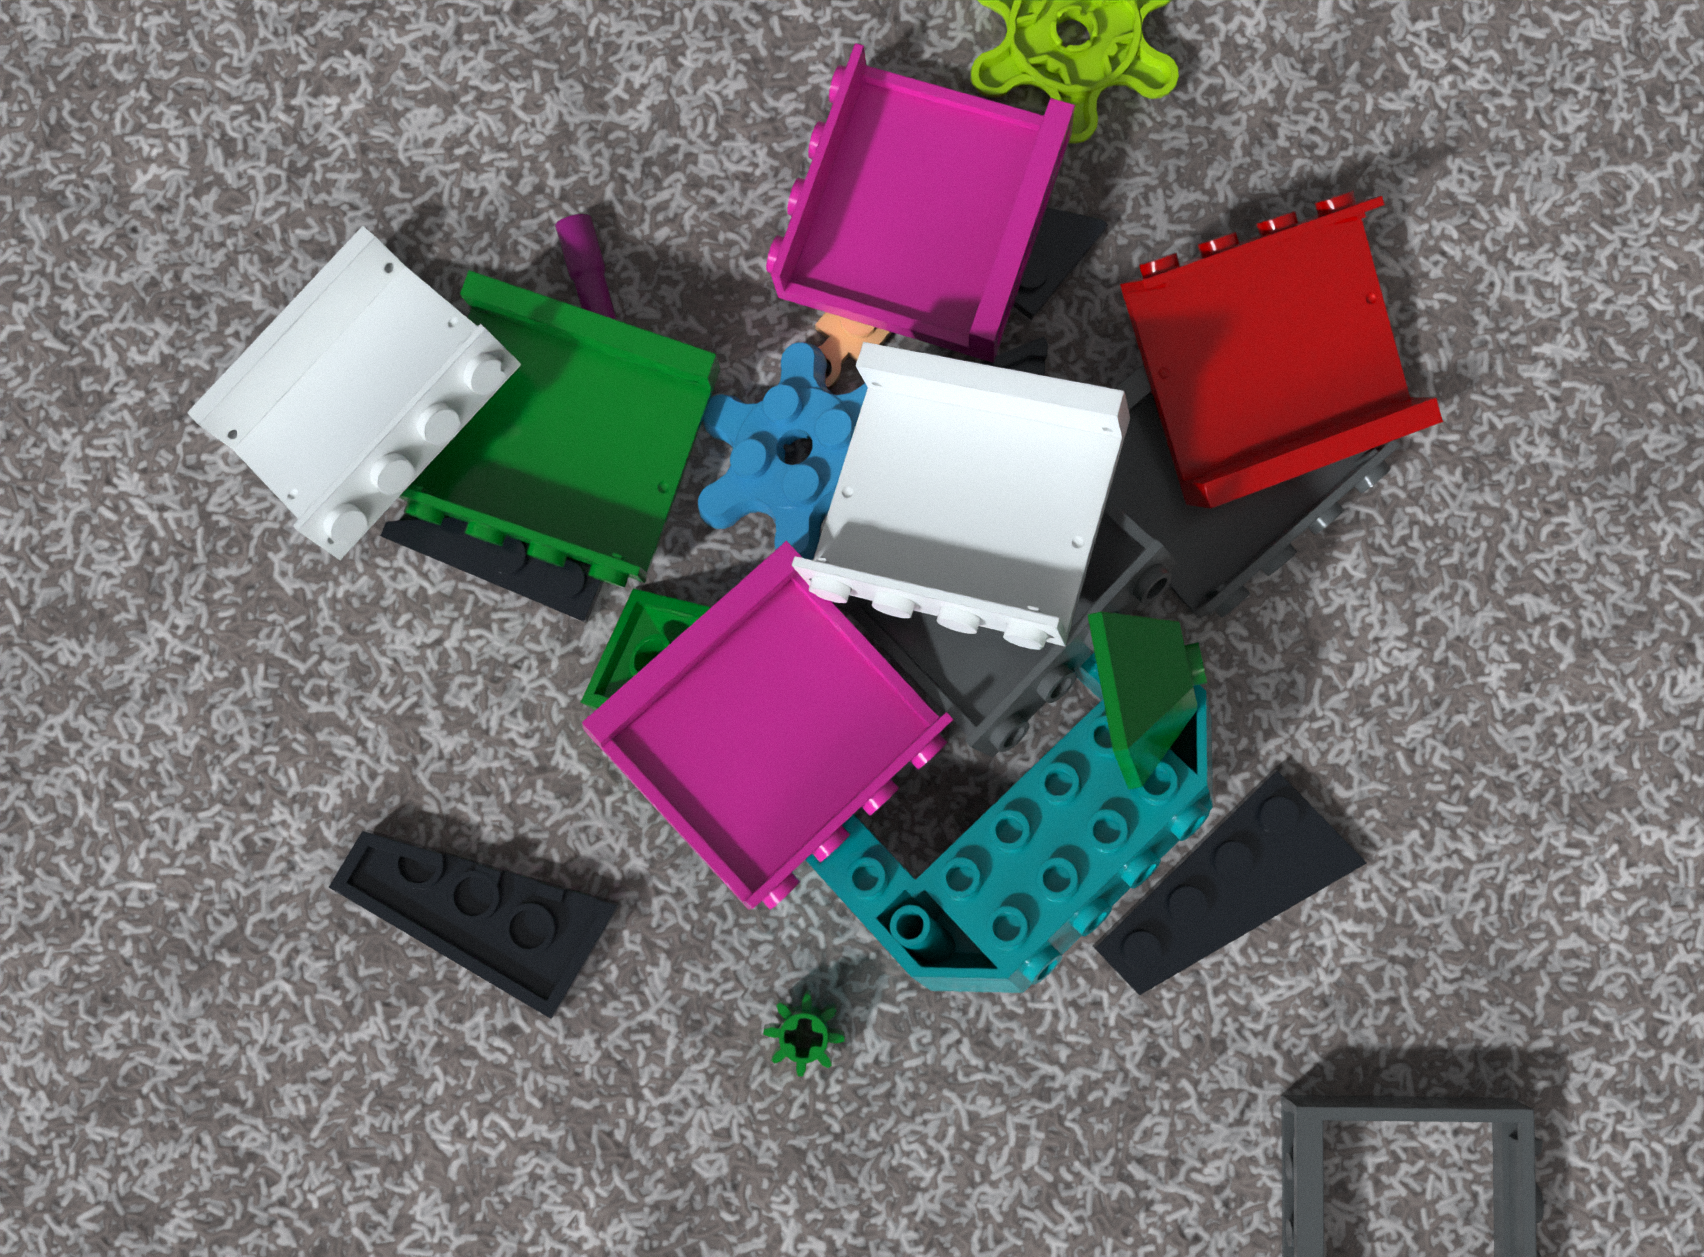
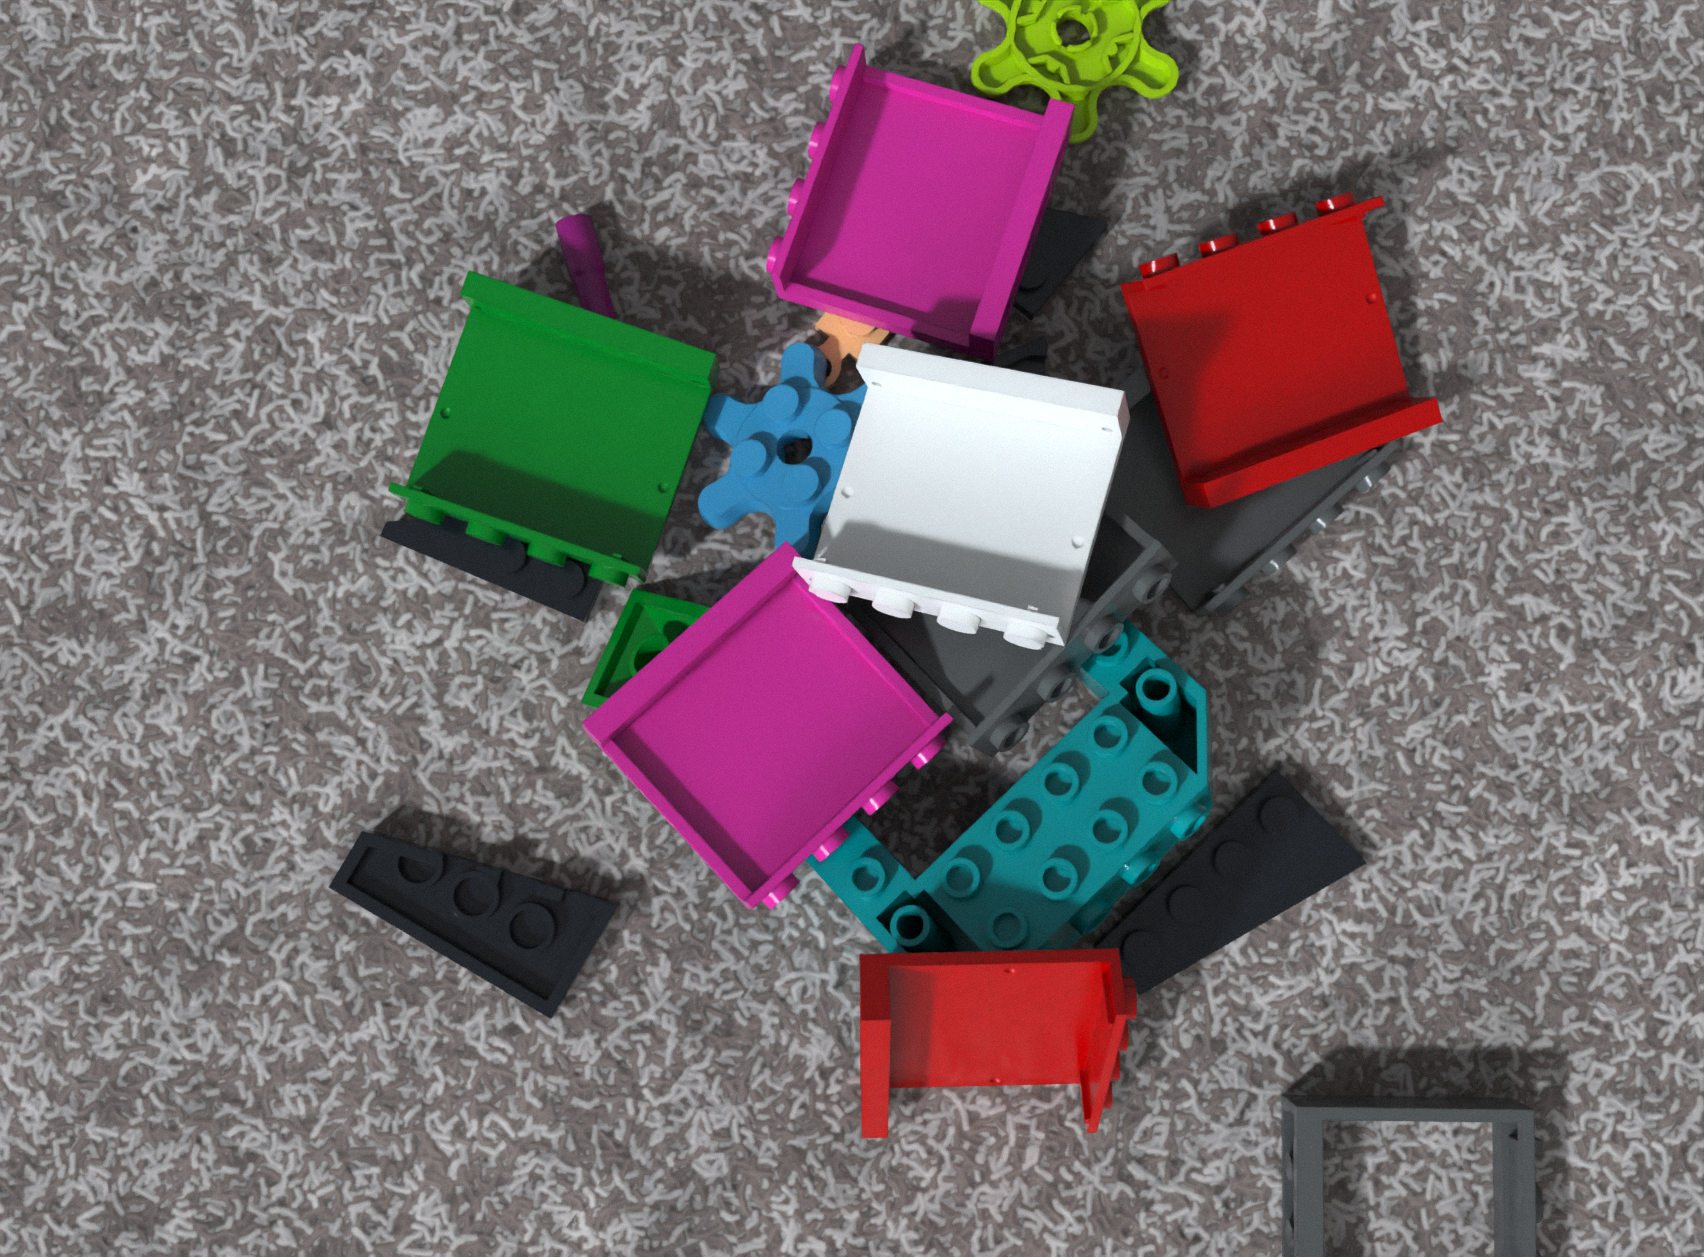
(353, 391): white panel -> none
(788, 1042): green gear -> none
(992, 1024): none -> red panel
(1144, 687): green slope -> none

